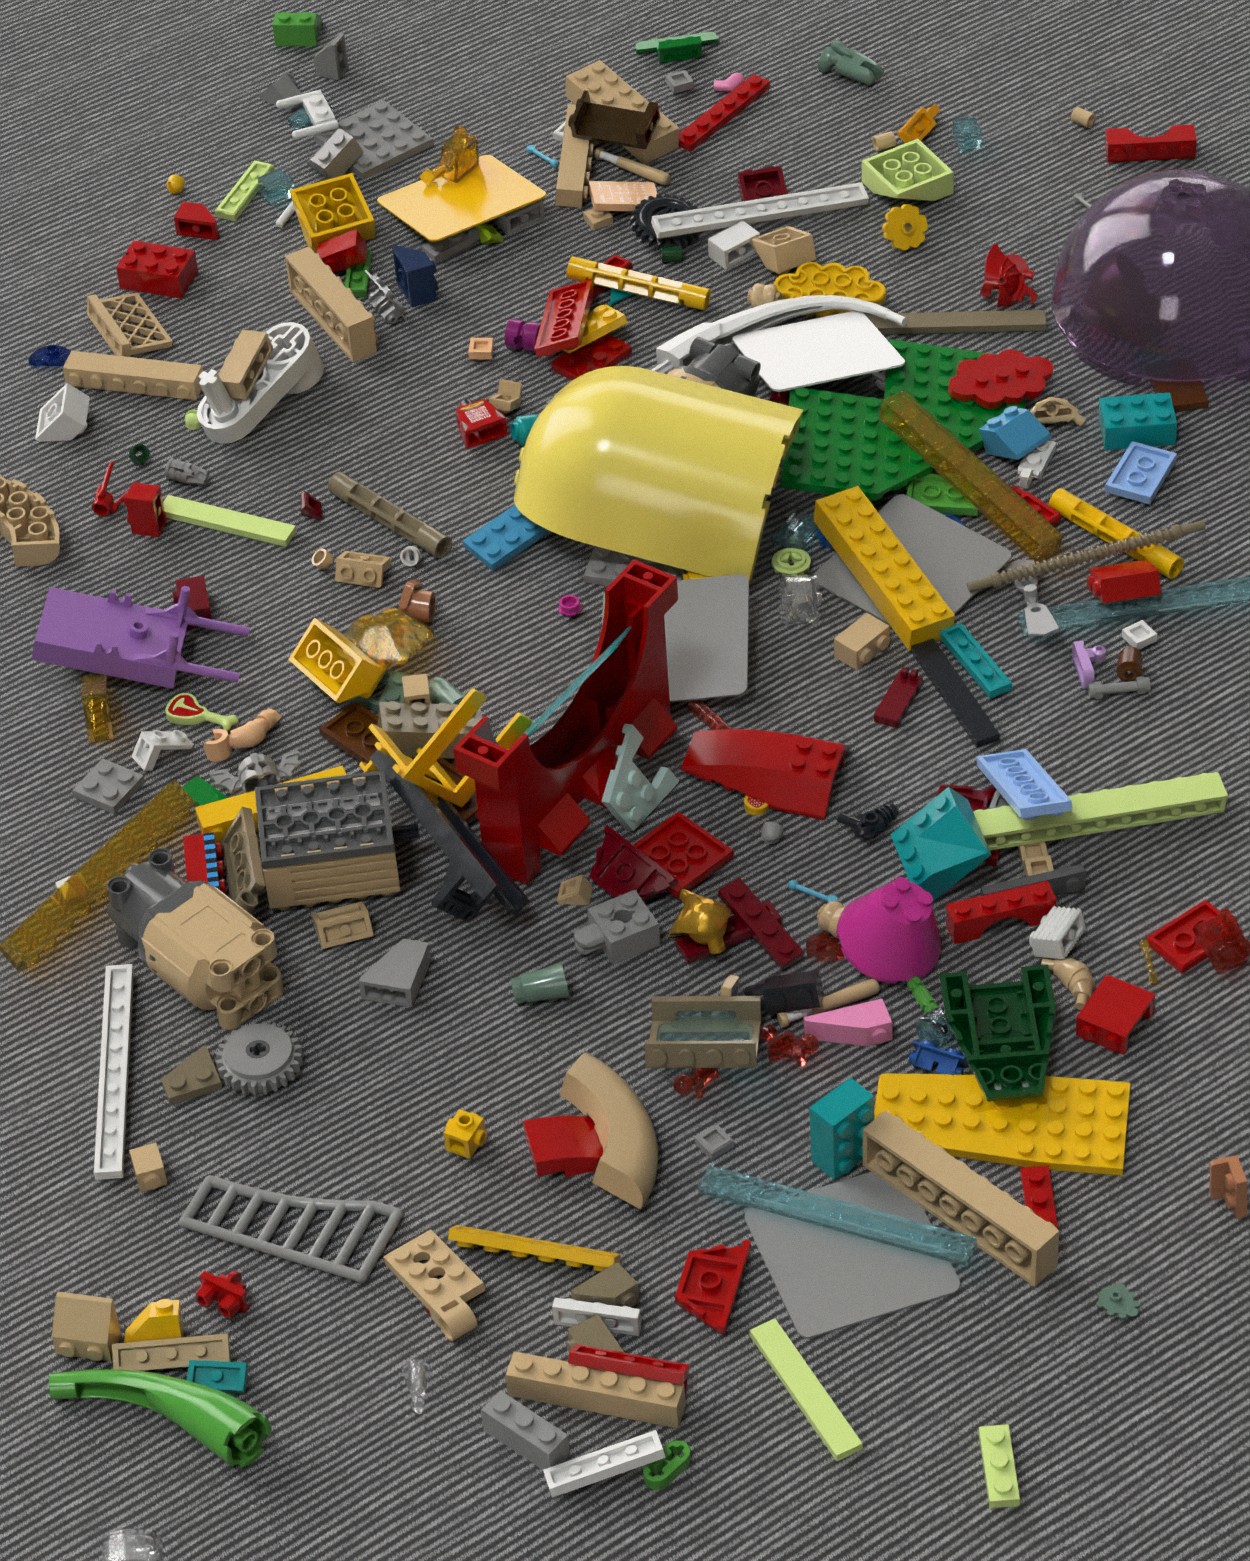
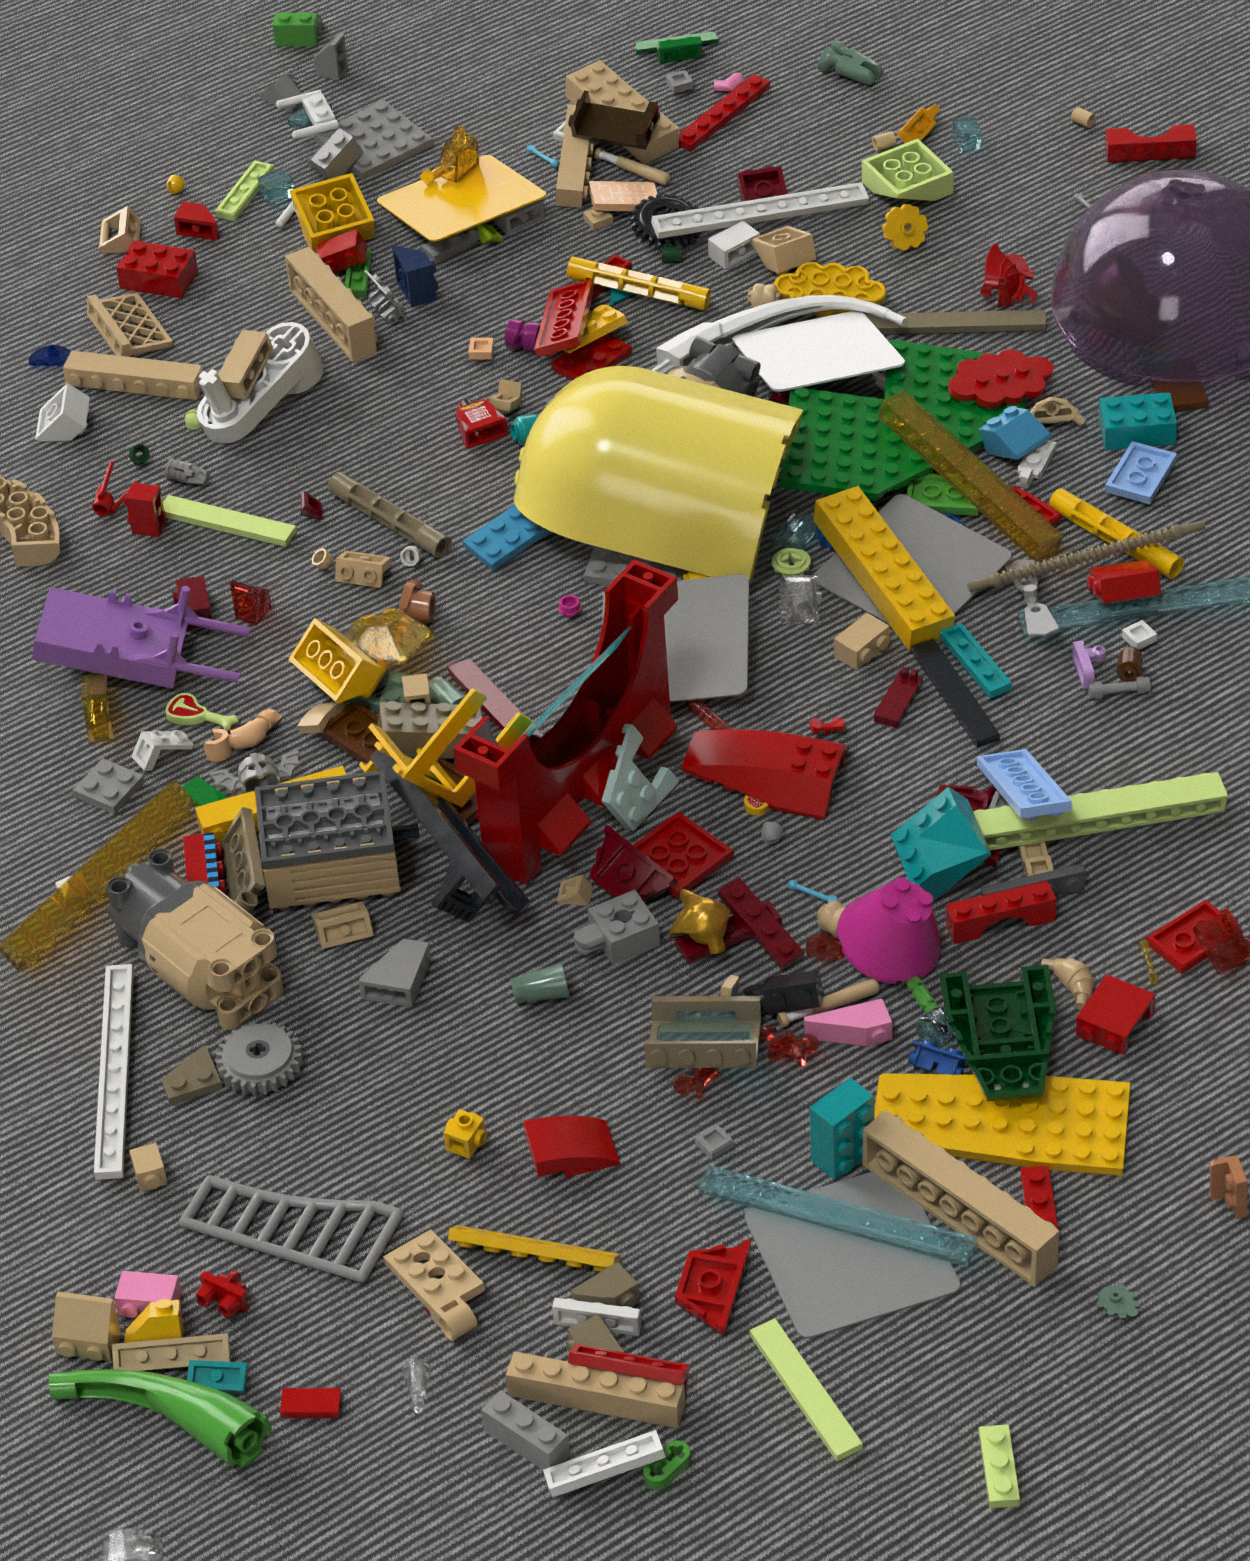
(129, 230): none -> tan tile
(139, 1289): none -> bright pink brick
(249, 601): none -> clear red slope
(310, 1403): none -> red tile
(318, 717): none -> tan slope
(497, 705): none -> tile
(622, 1126): tan brick -> none
(835, 724): none -> red piece
(872, 822): black piece -> none
(1057, 933): white brick -> none

